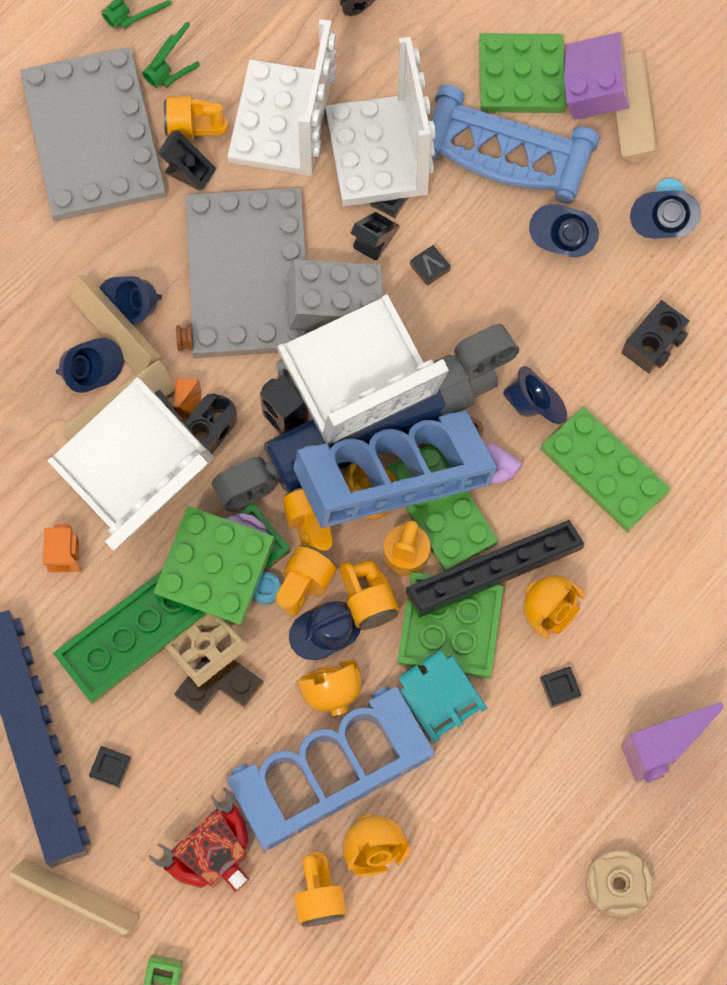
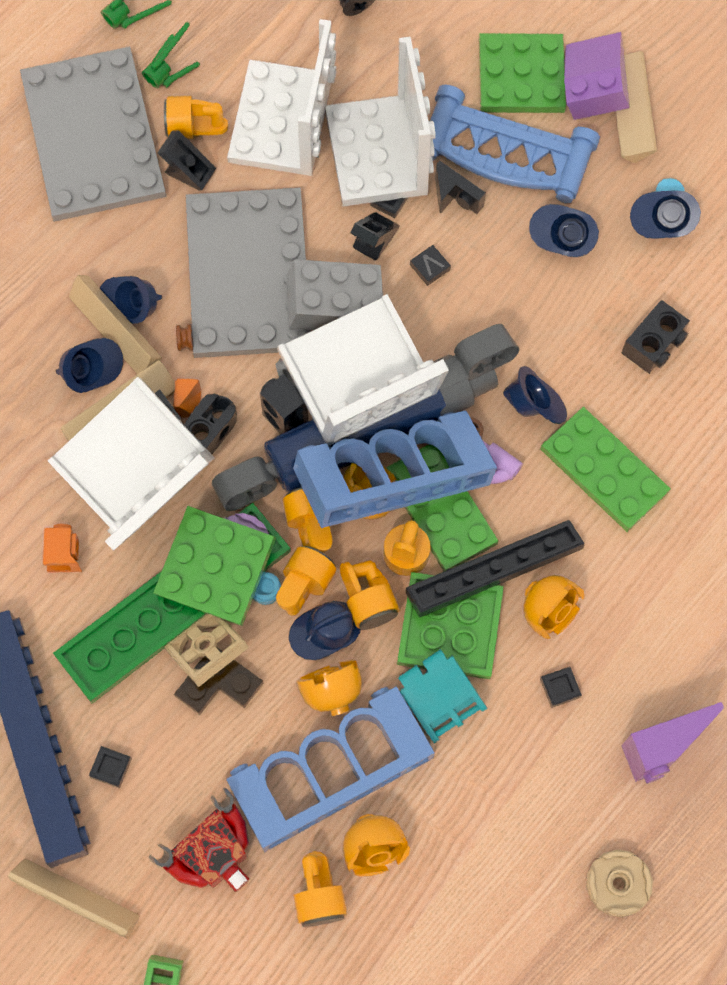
(452, 186): none -> black slope

